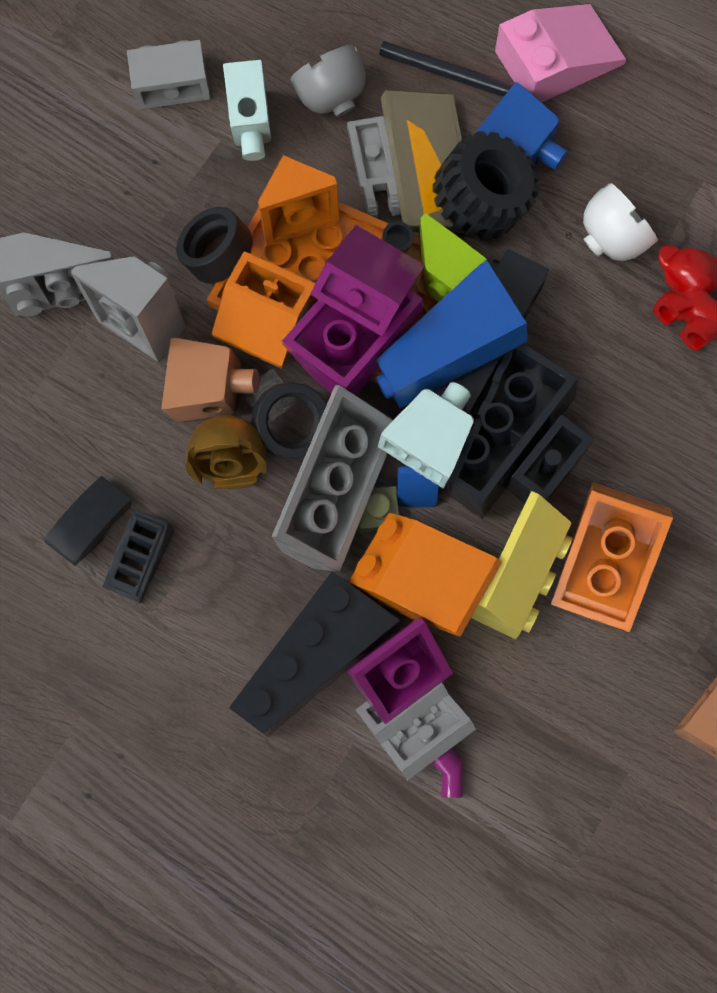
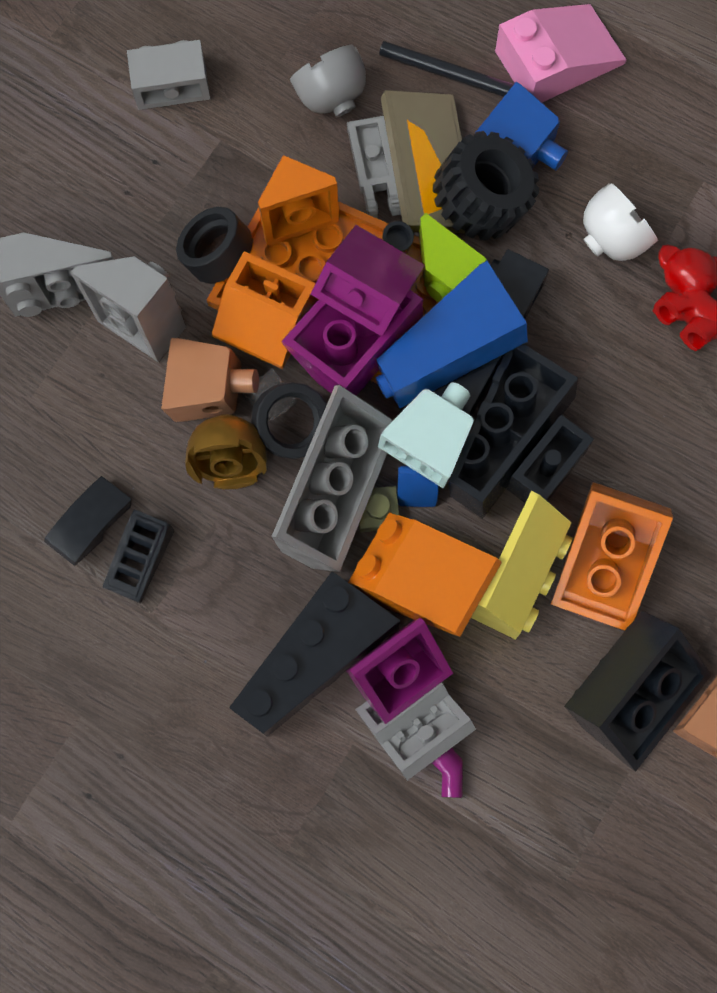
(248, 107): light aqua torso -> none
(639, 689): none -> black slope

